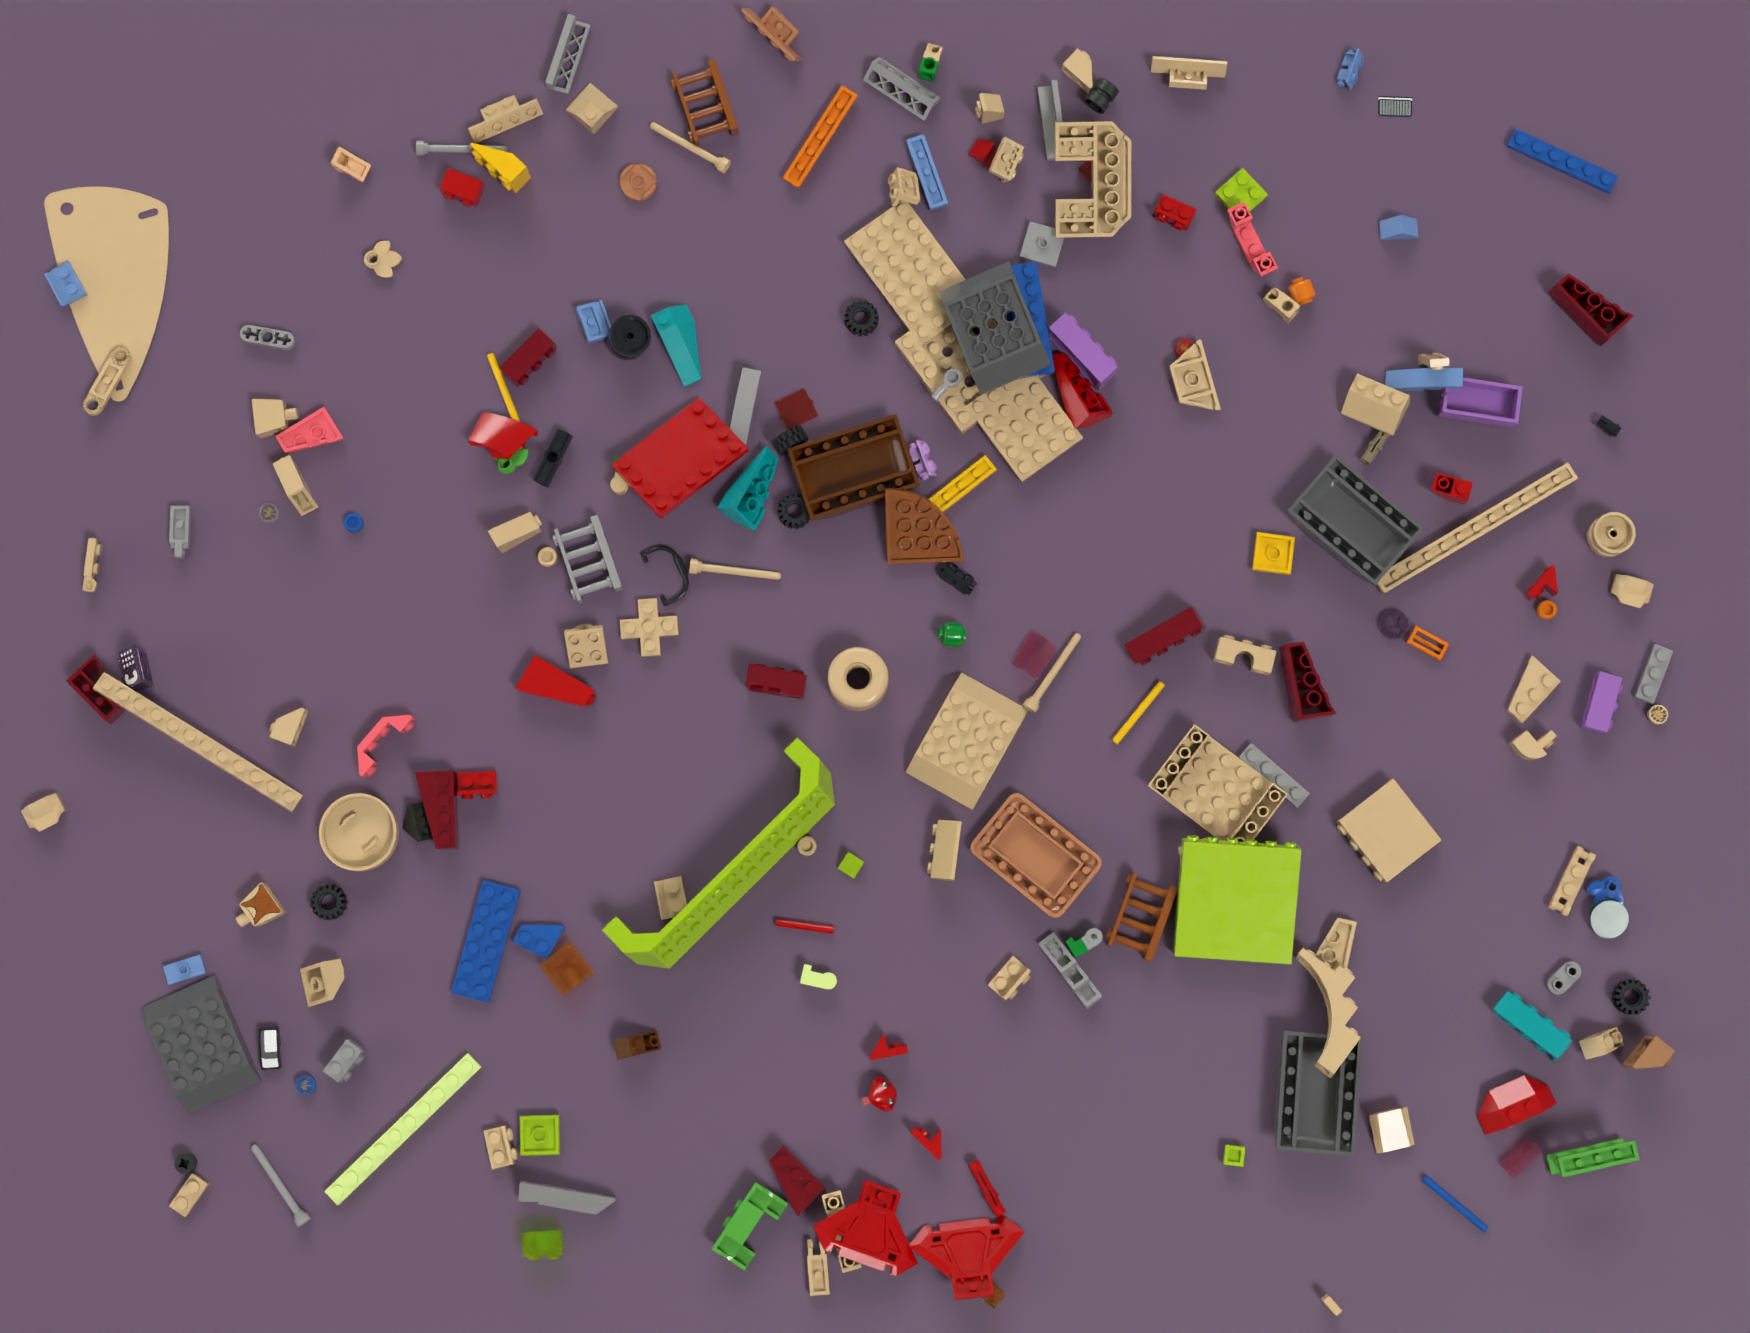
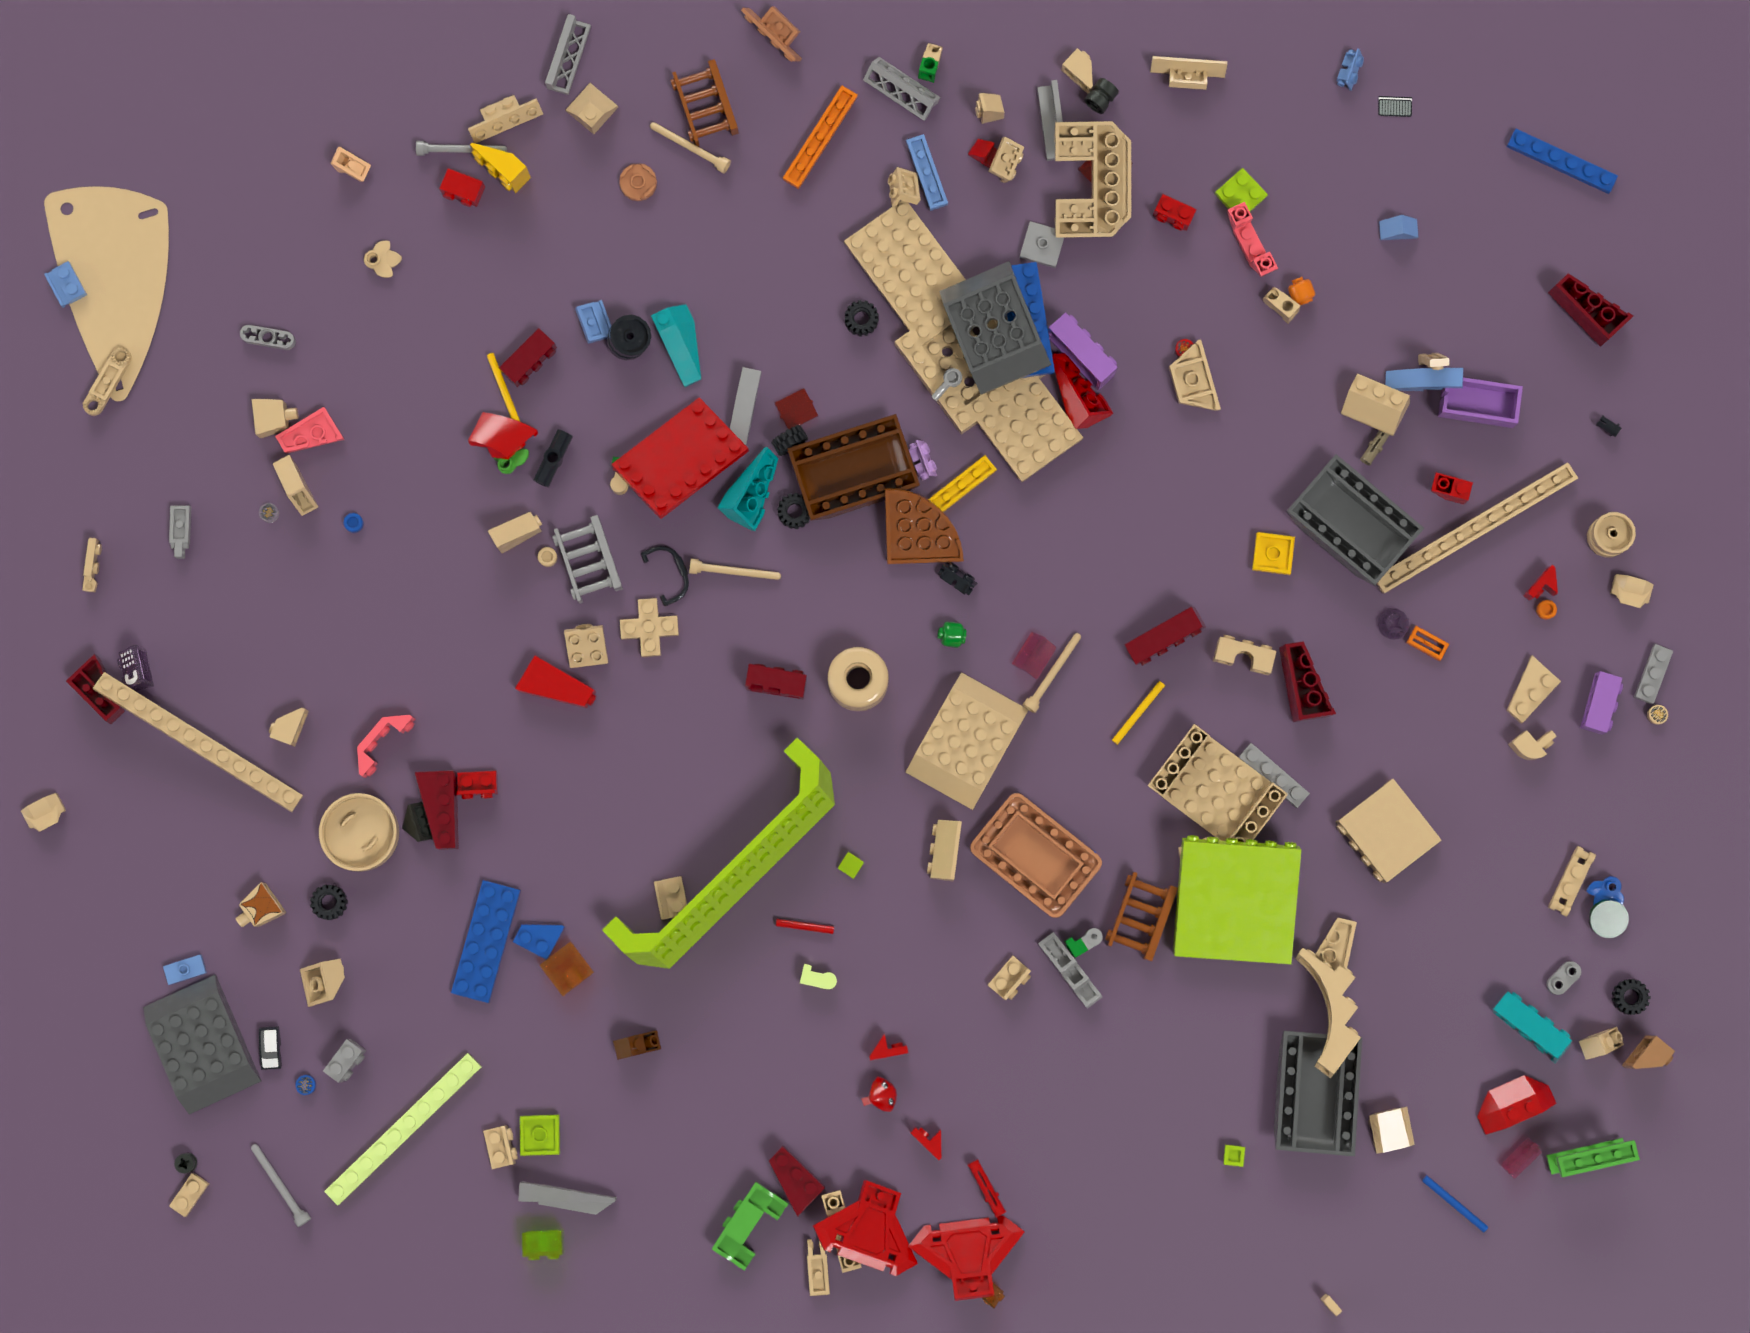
(807, 846): tan tile -> none

